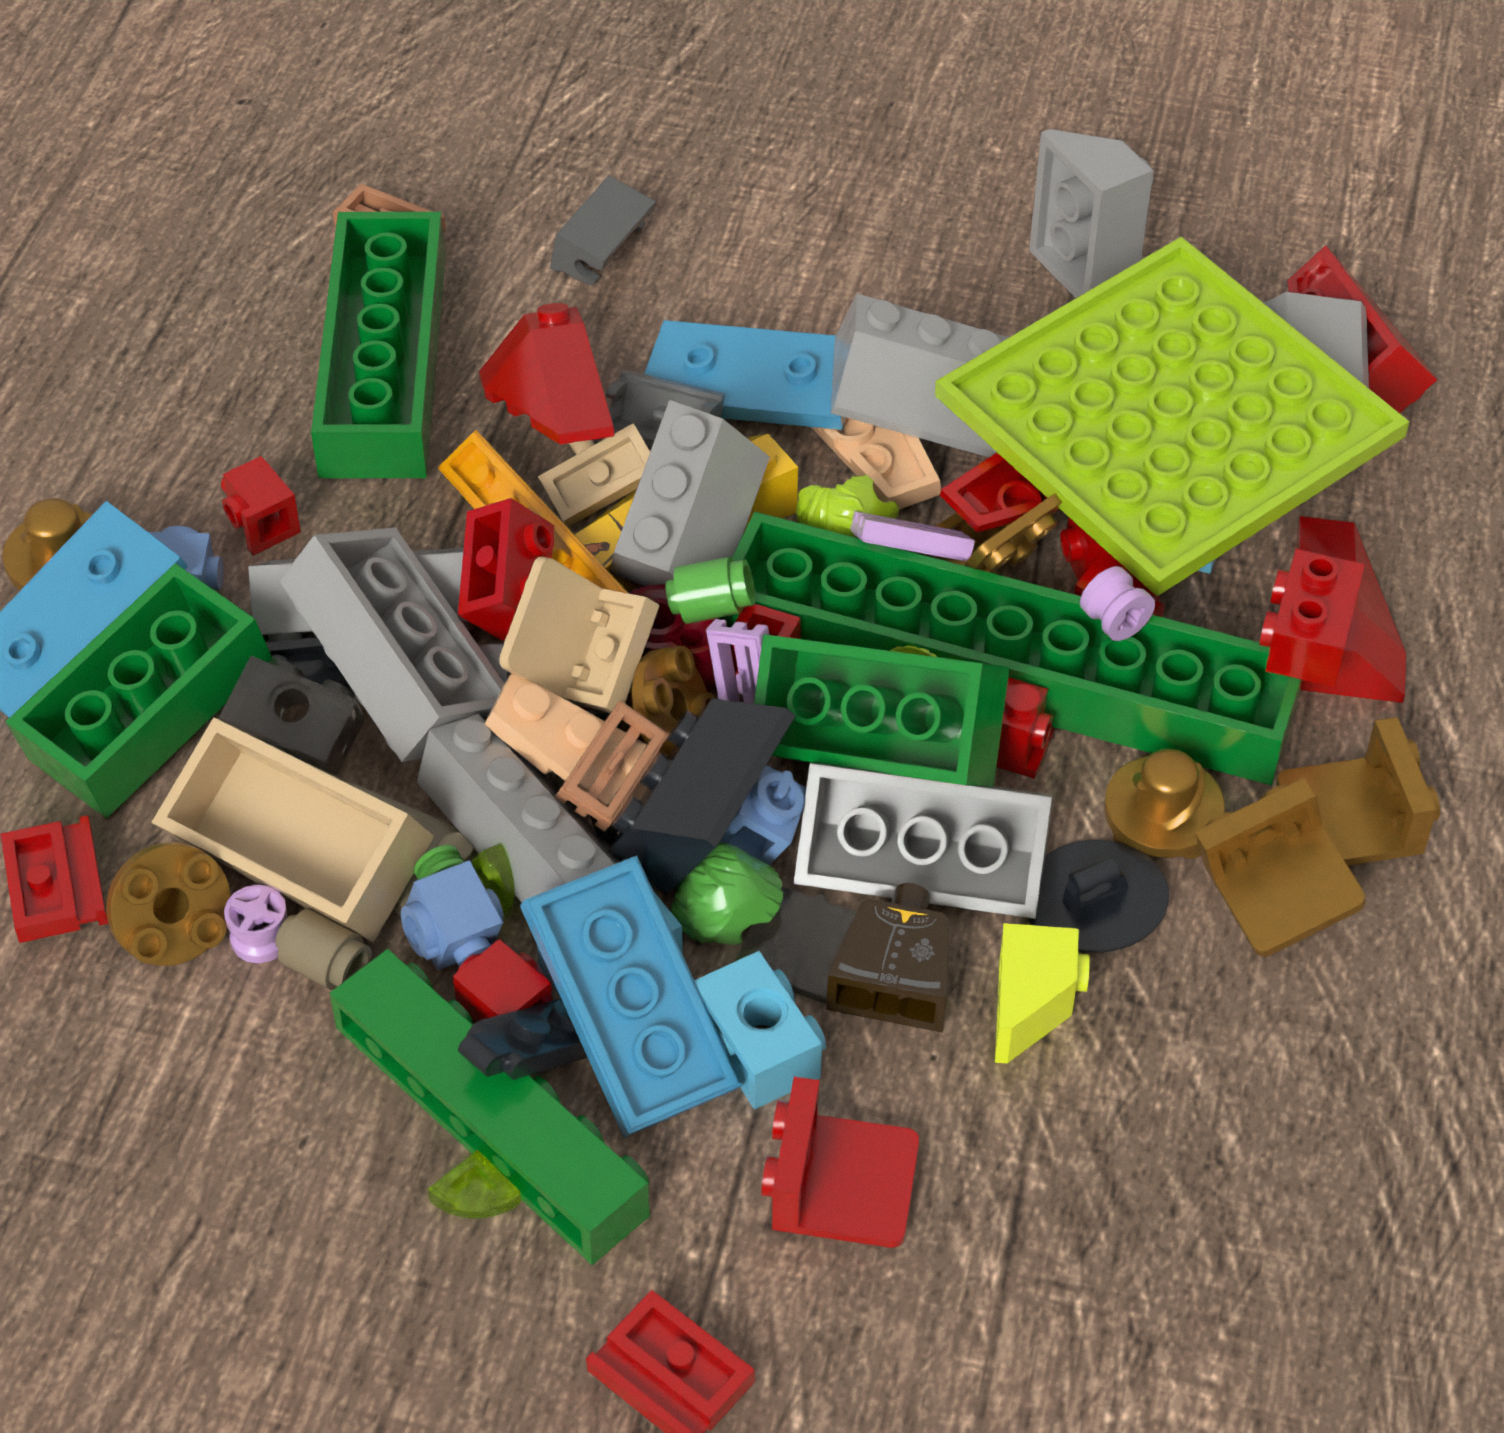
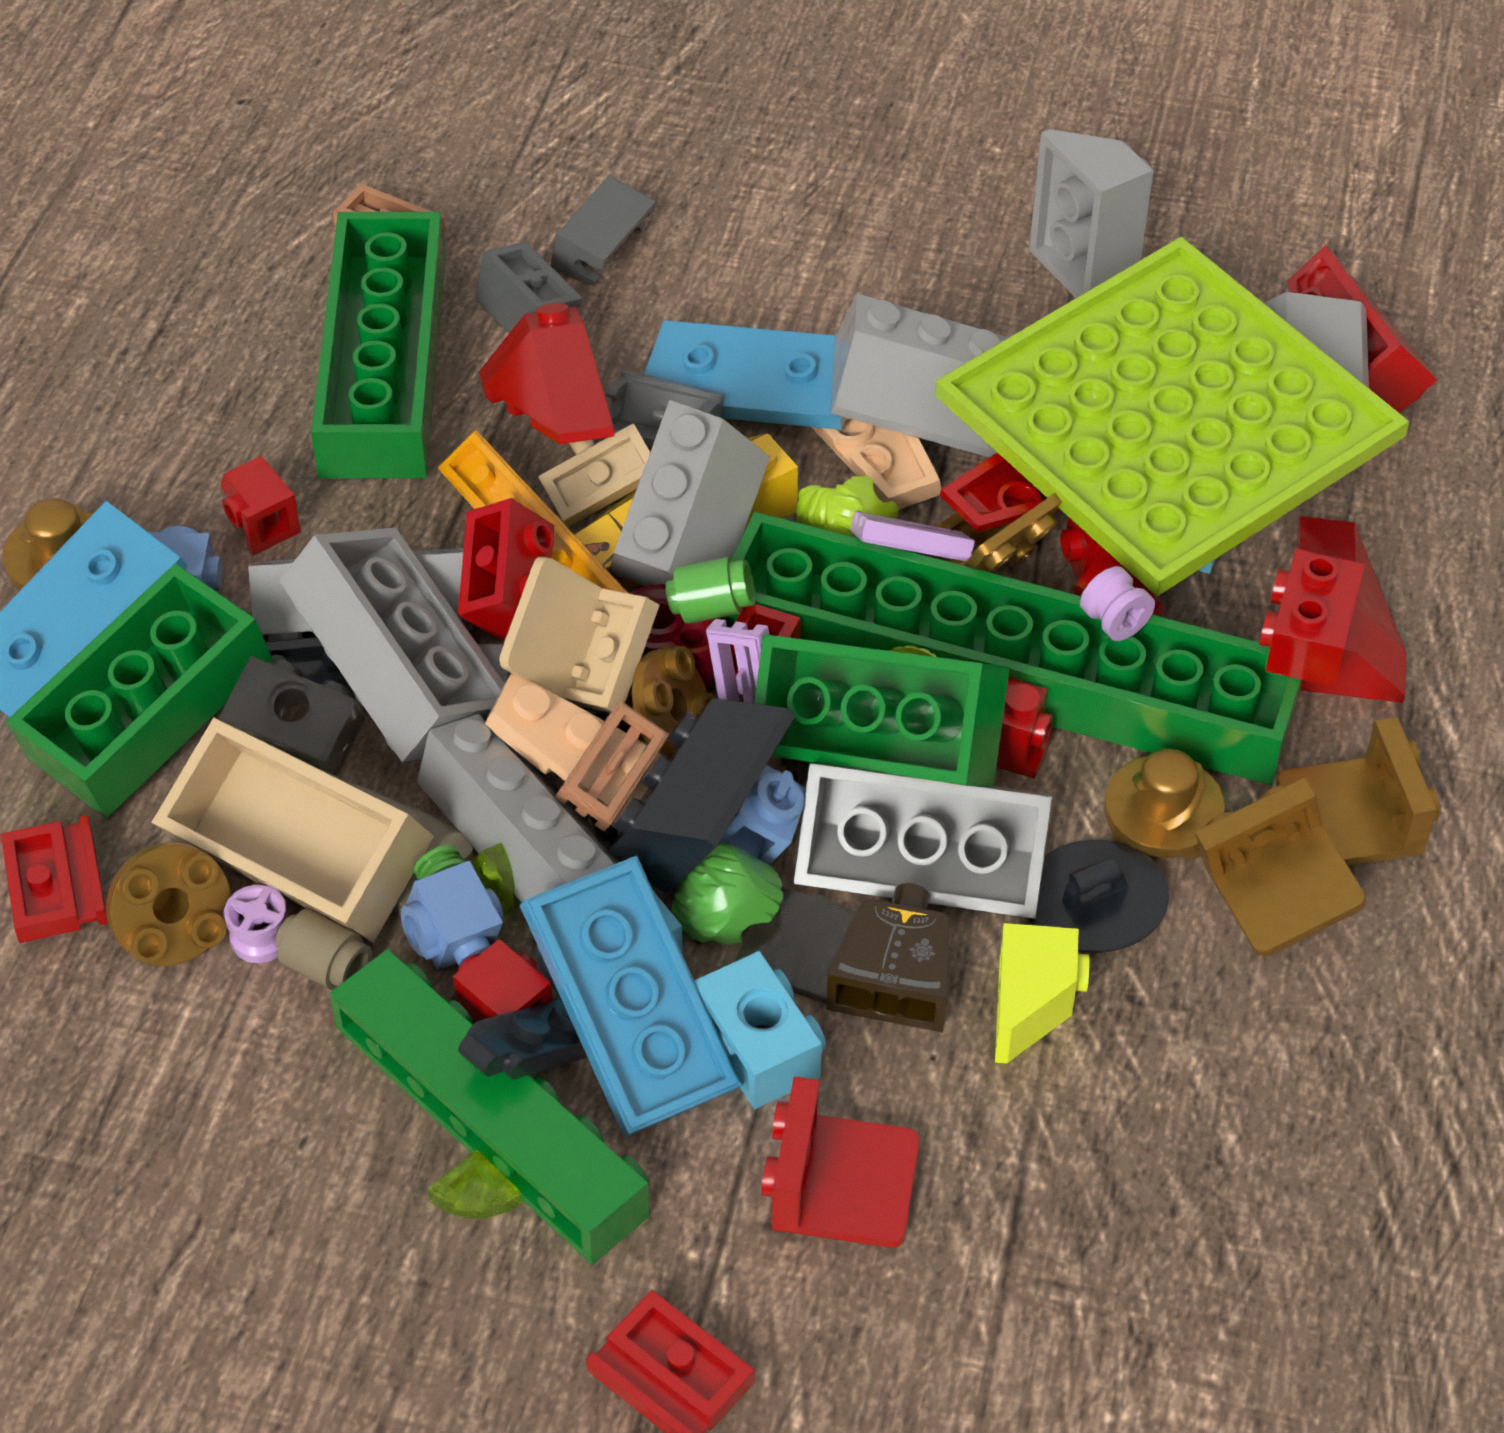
(517, 282): none -> dark grey hinge

